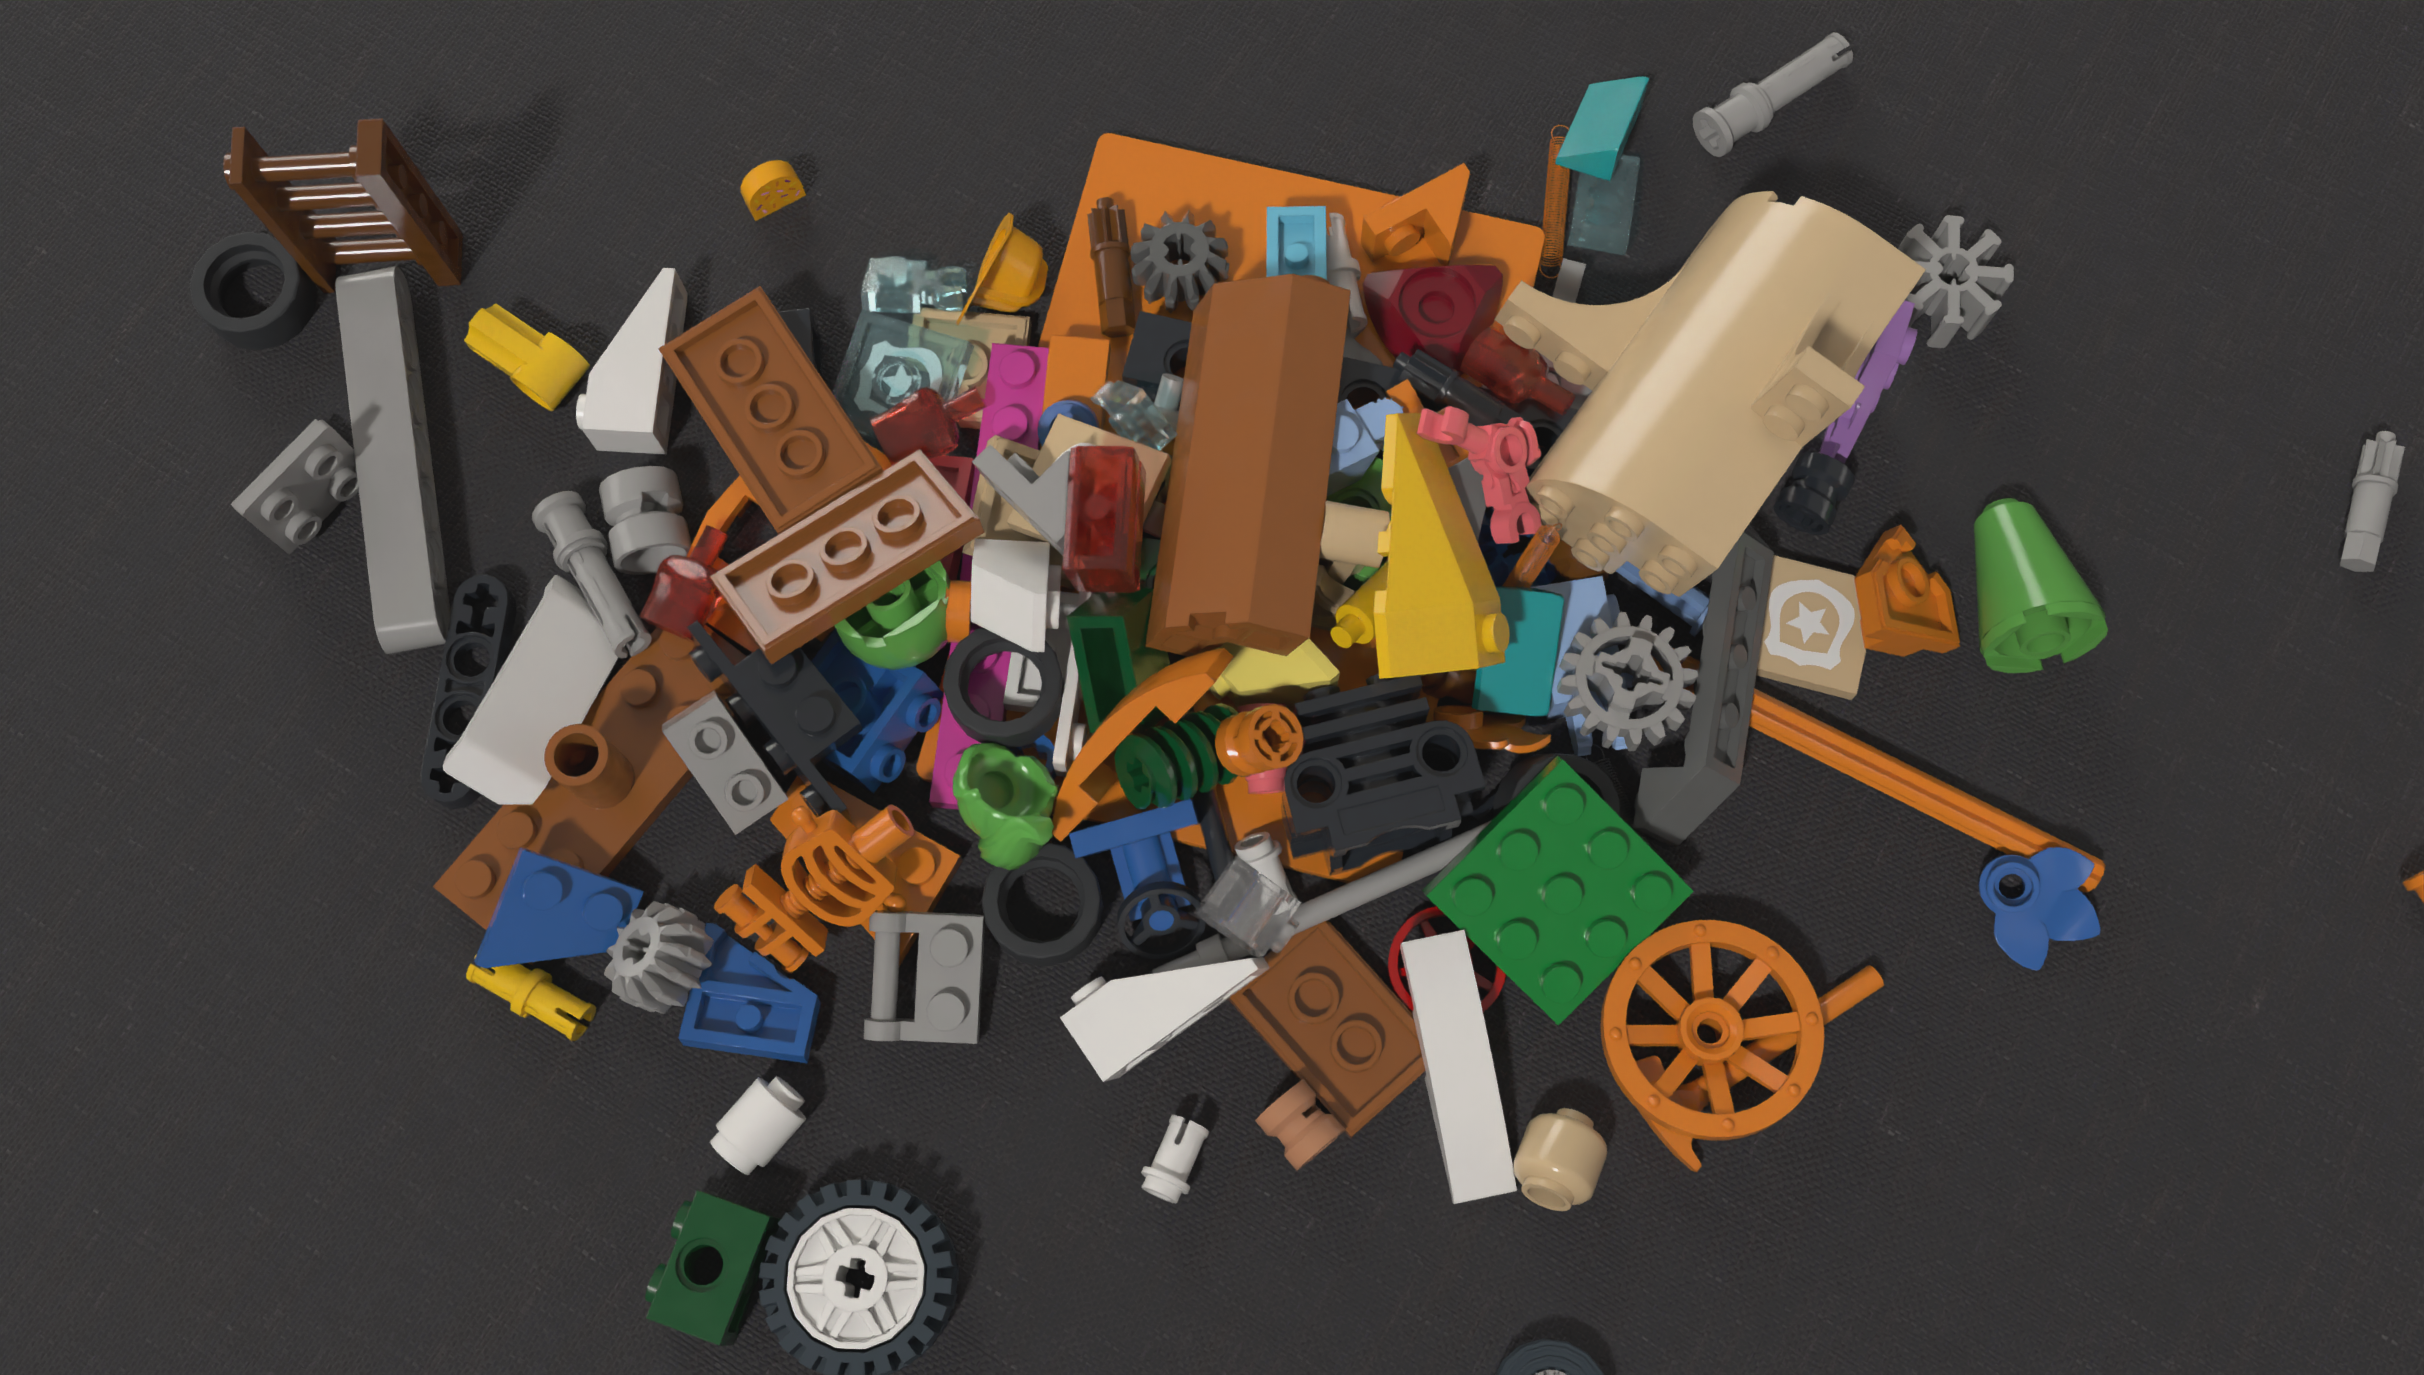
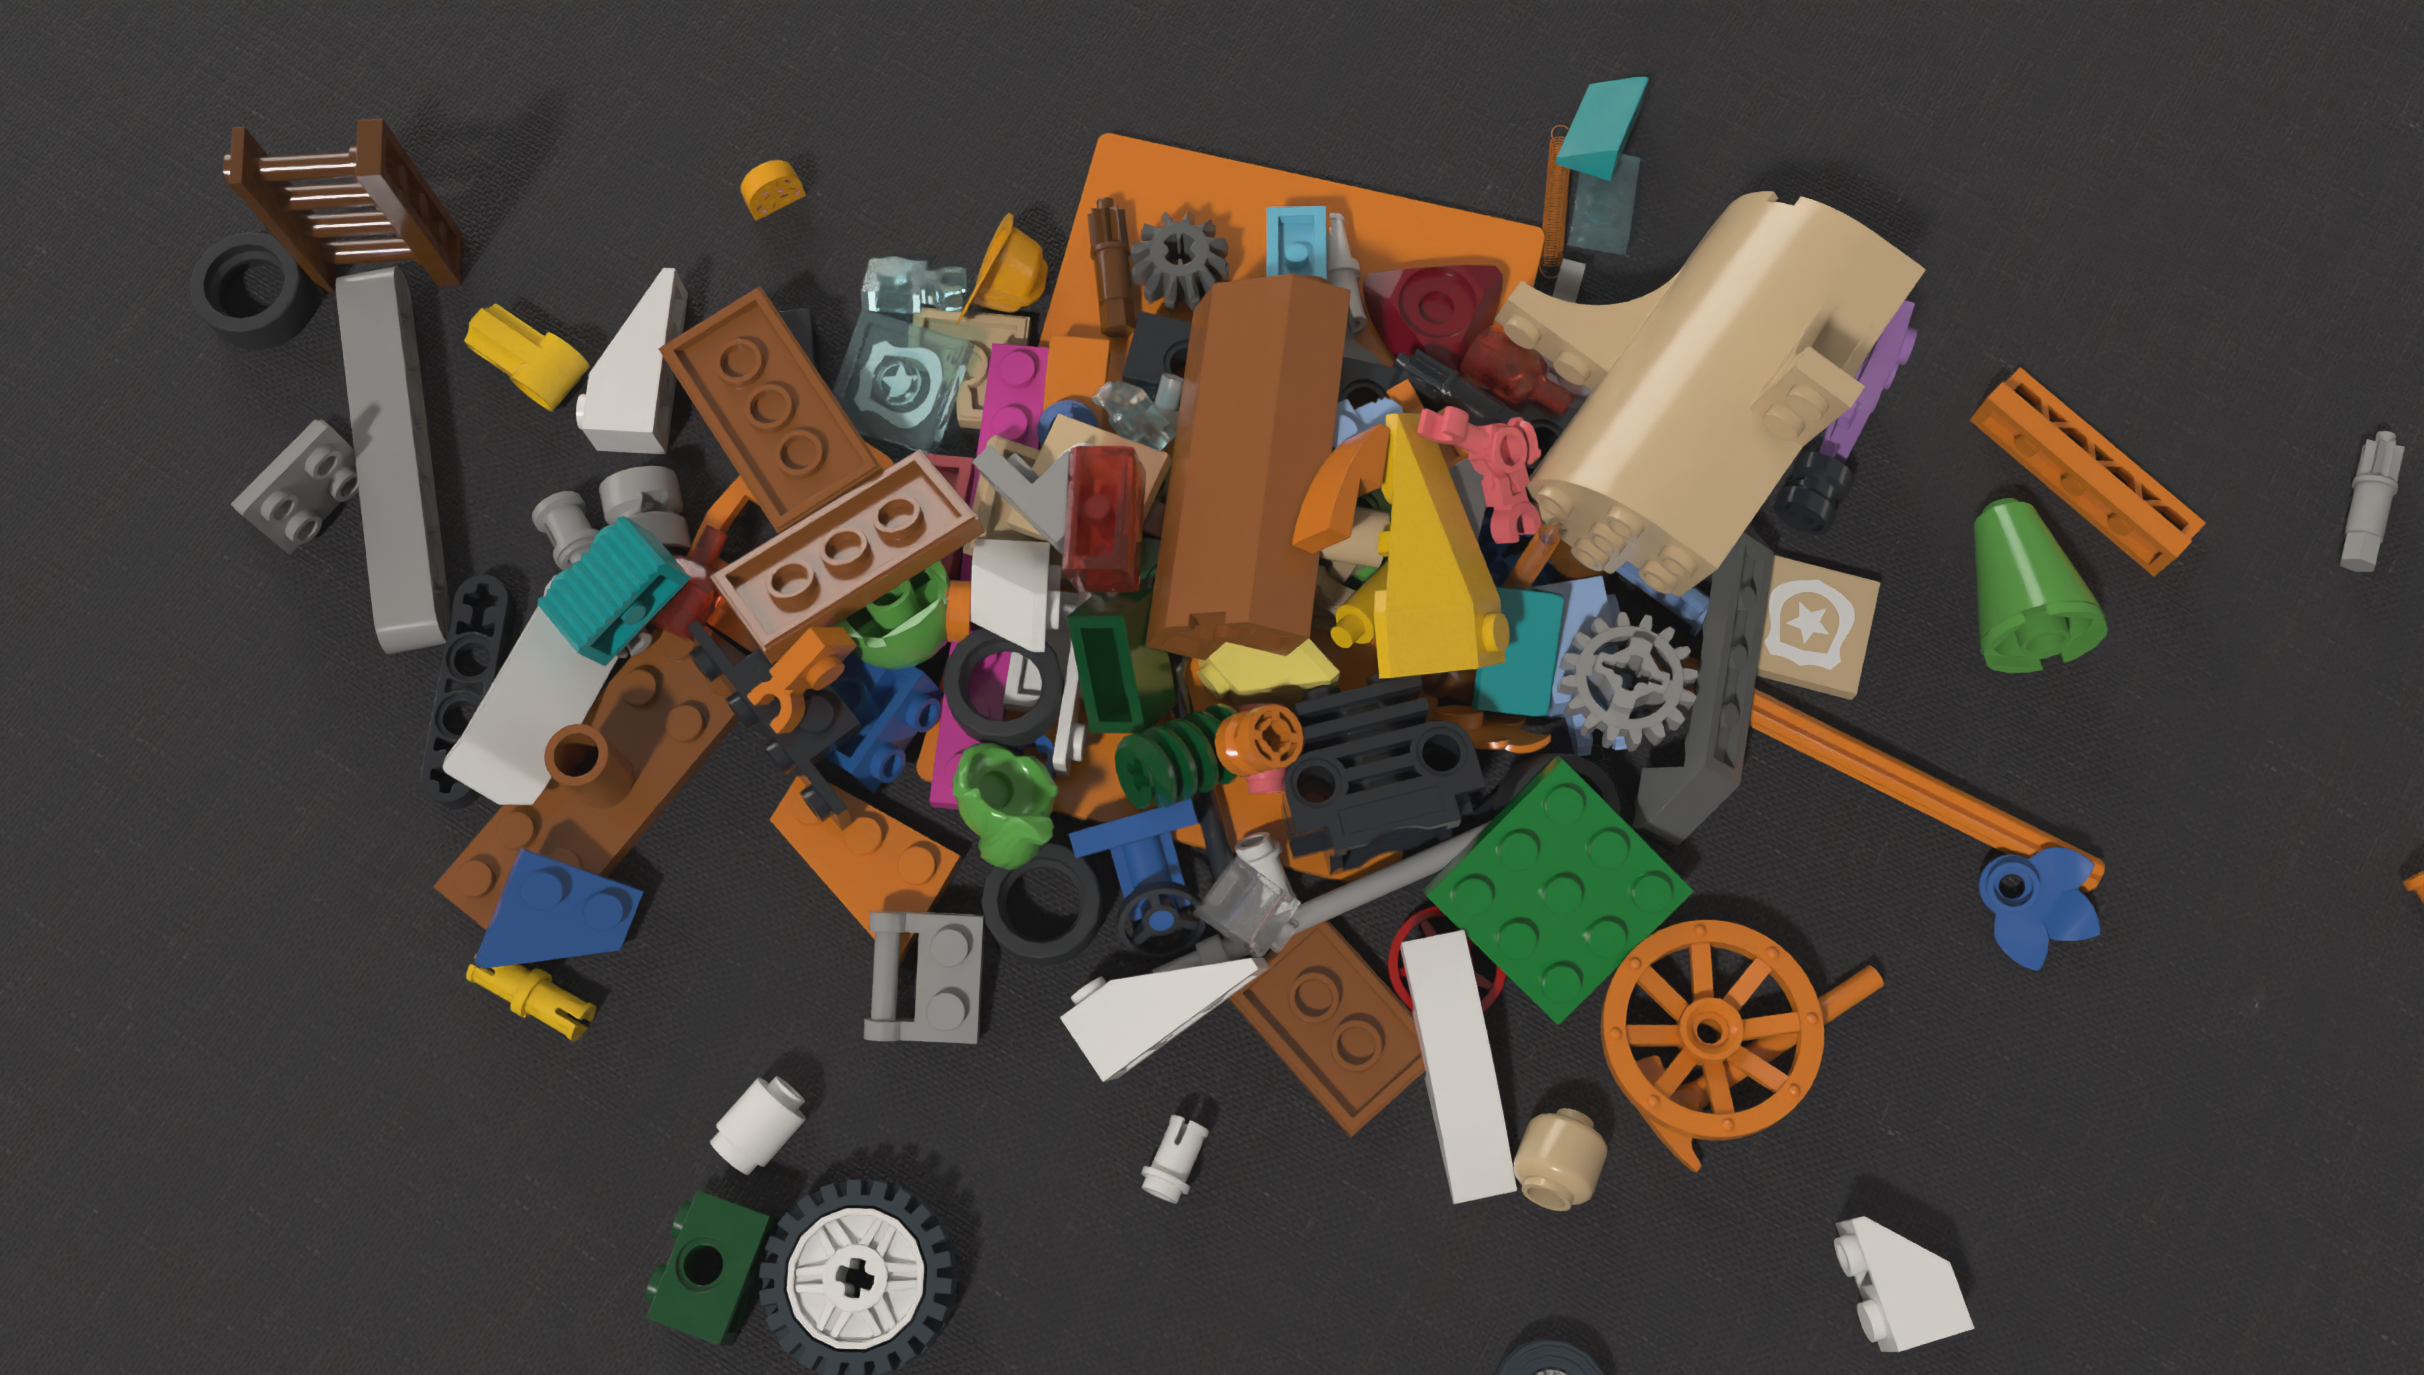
(613, 590): none -> teal brick
(658, 957): light grey gear -> none
(724, 762): light grey brick -> none
(748, 1006): blue wing -> none
(808, 664): none -> orange plate
(843, 885): orange torso -> none
(924, 423): clear red piece -> none
(1171, 691): orange slope -> none
(1300, 1125): nougat wheel -> none
(1331, 499): none -> orange slope
(1425, 211): orange slope -> none
(1753, 104): light grey pin -> none
(1901, 602): orange plate -> none
(1904, 1288): none -> white slope
(1972, 287): light grey gear -> none
(2083, 480): none -> orange fence

